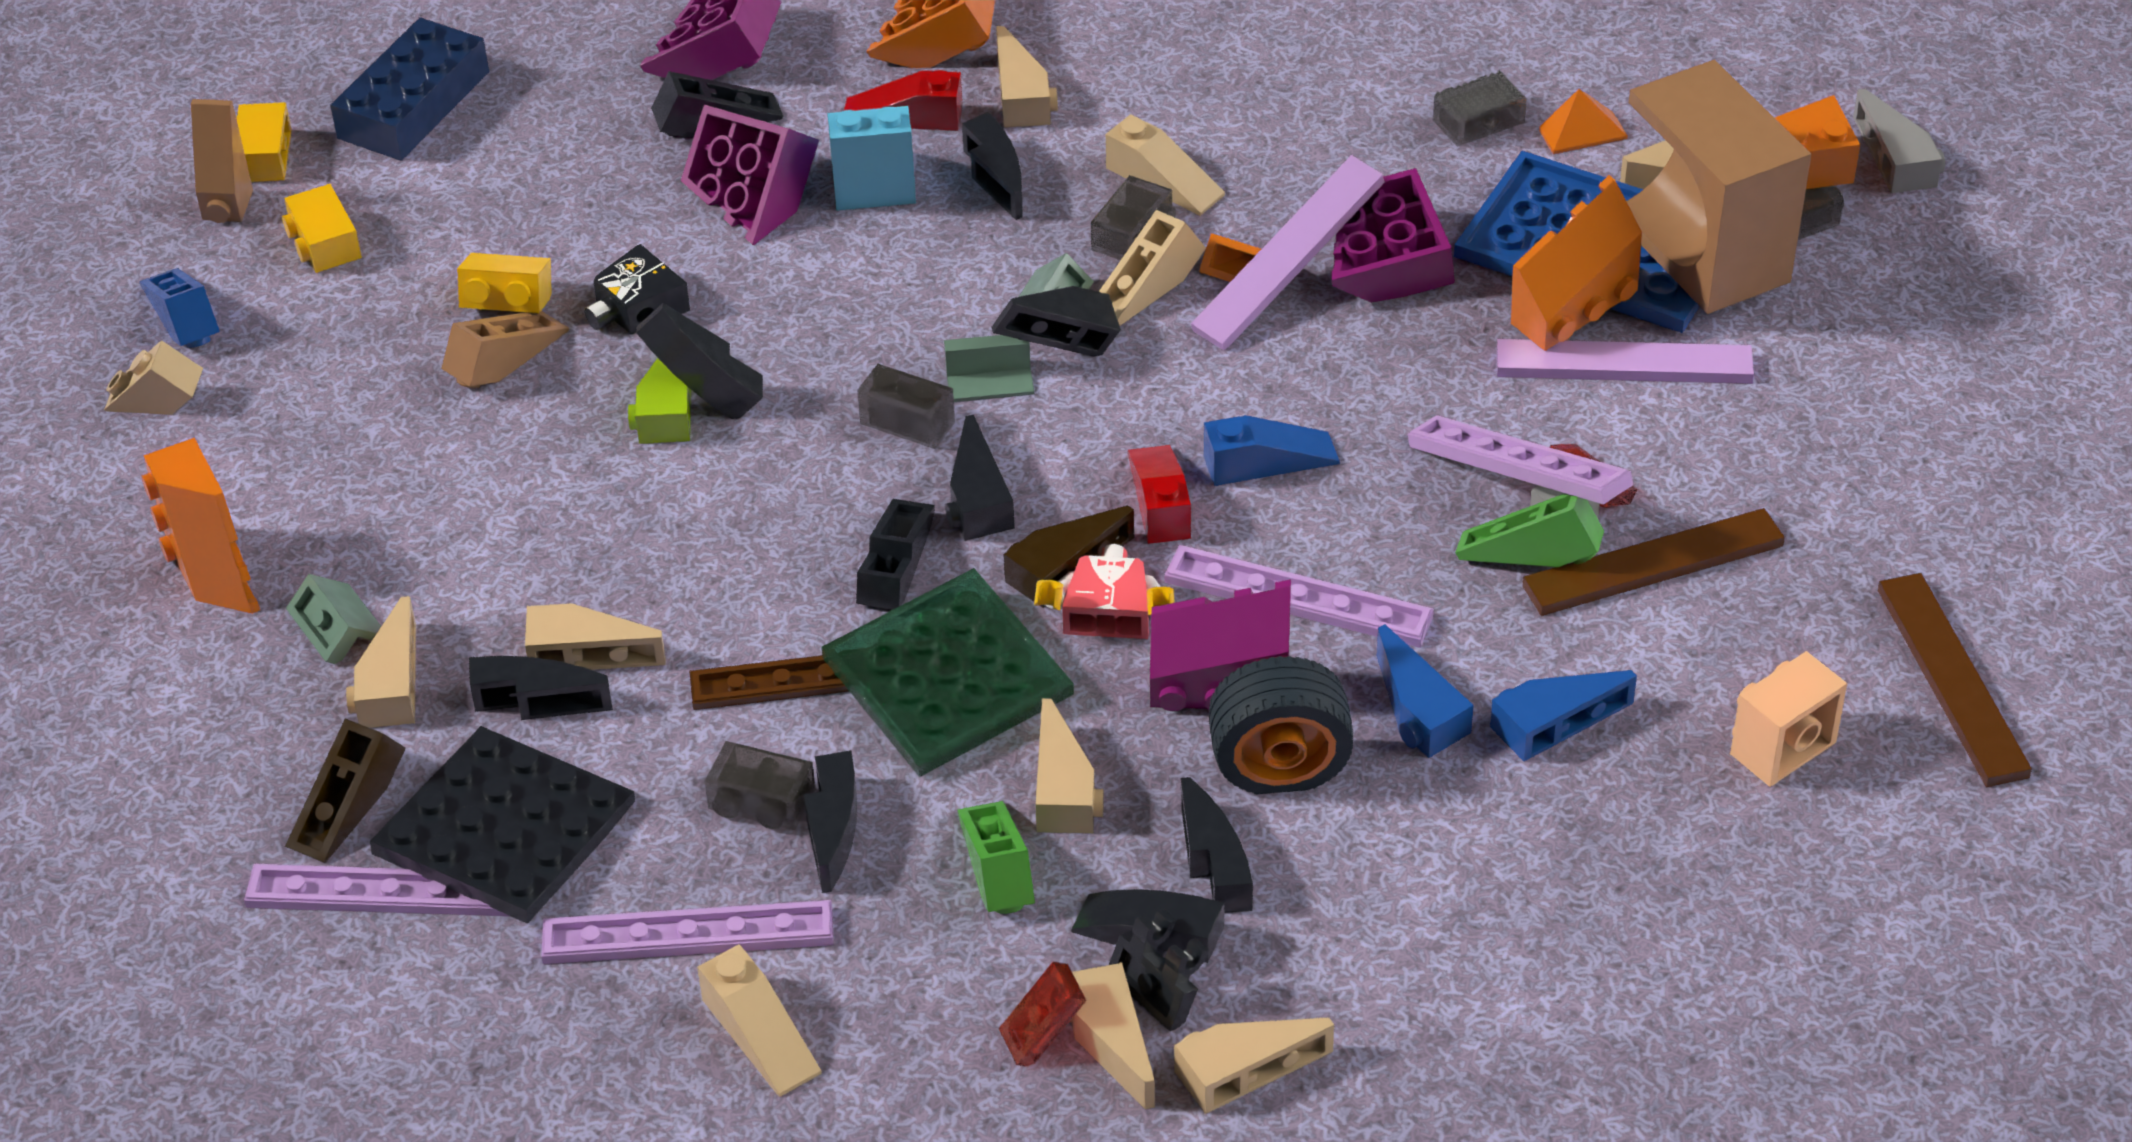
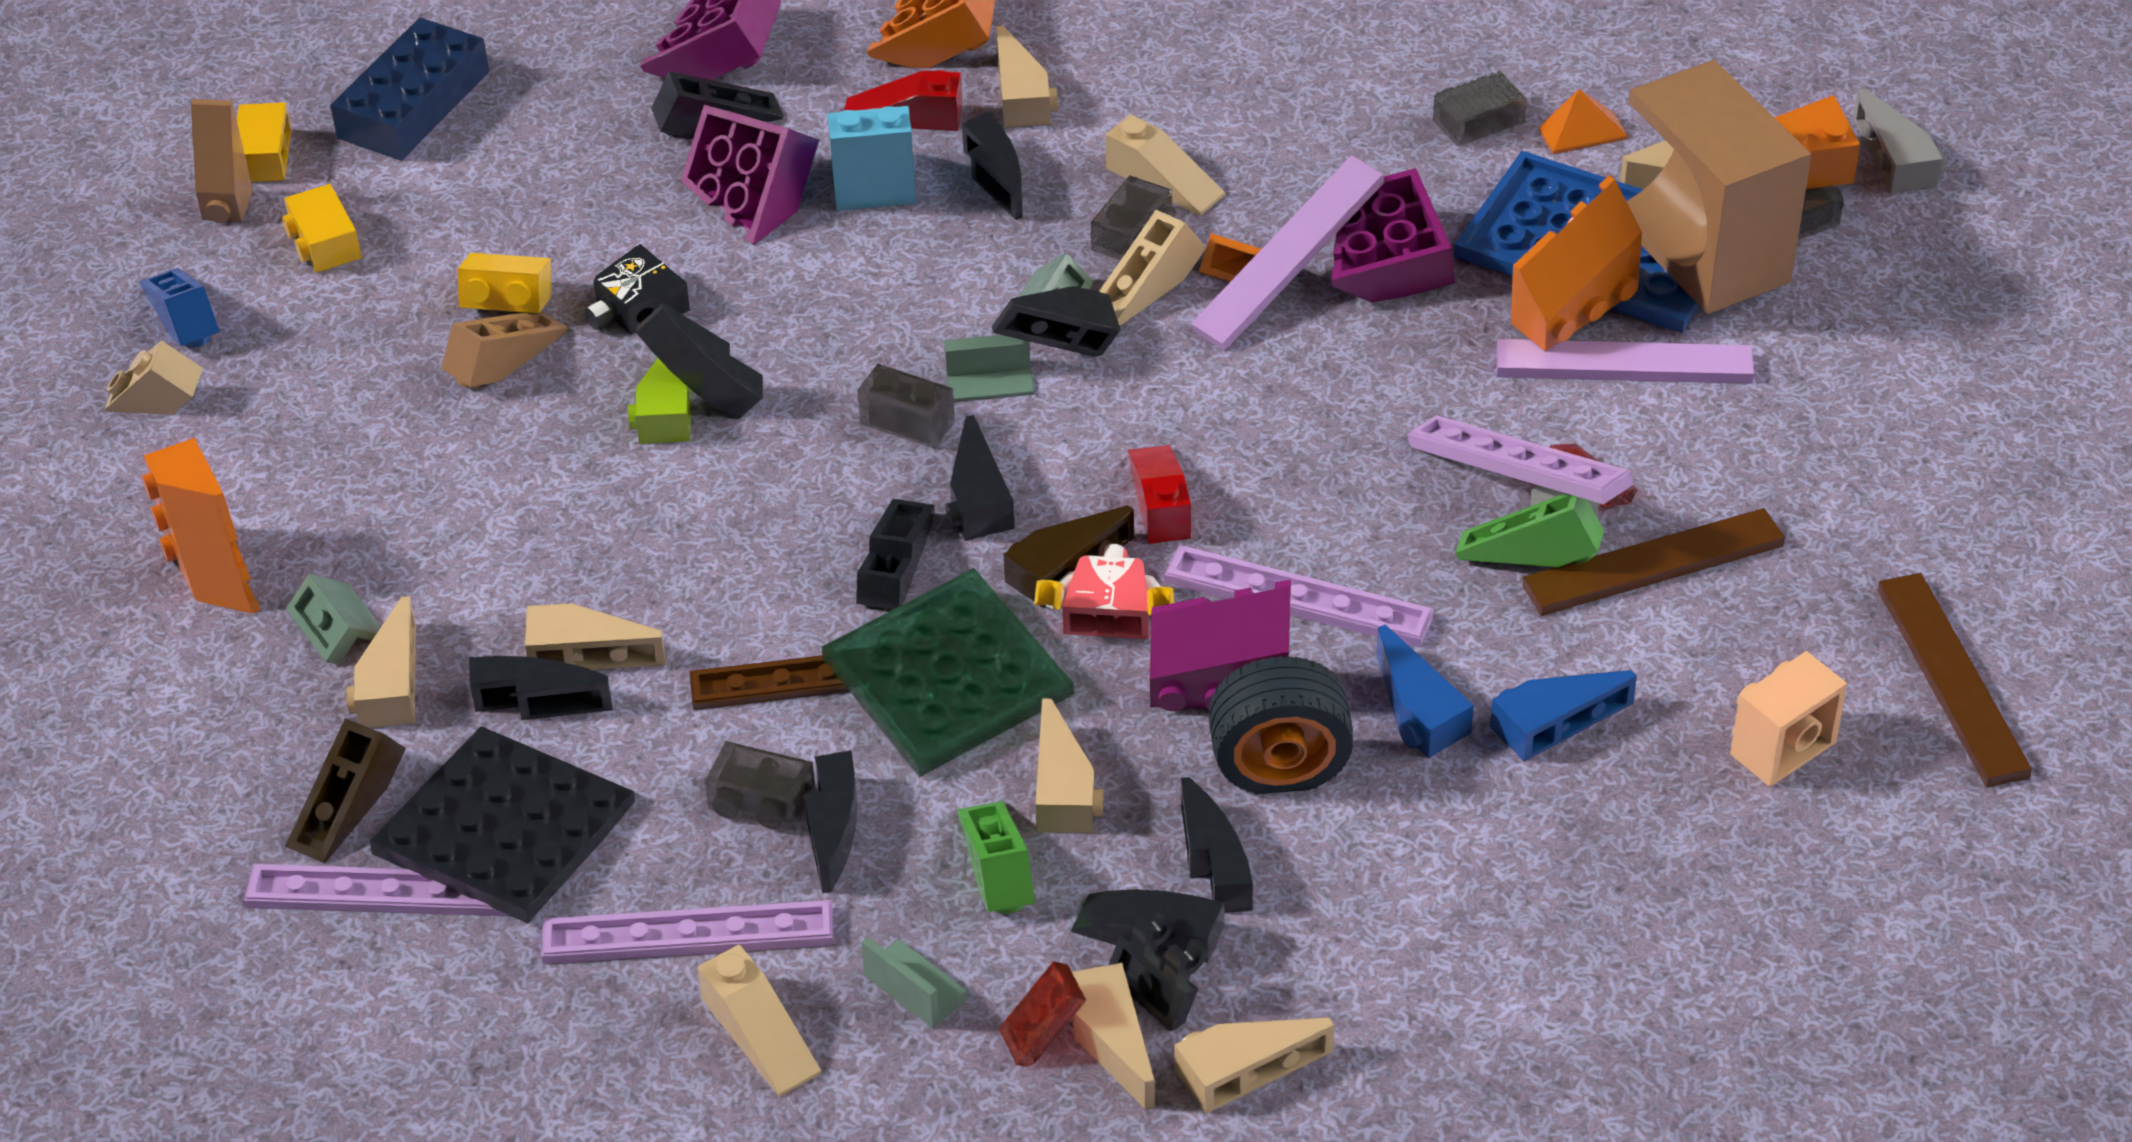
(912, 980): none -> sand green panel
(1259, 448): blue slope -> none

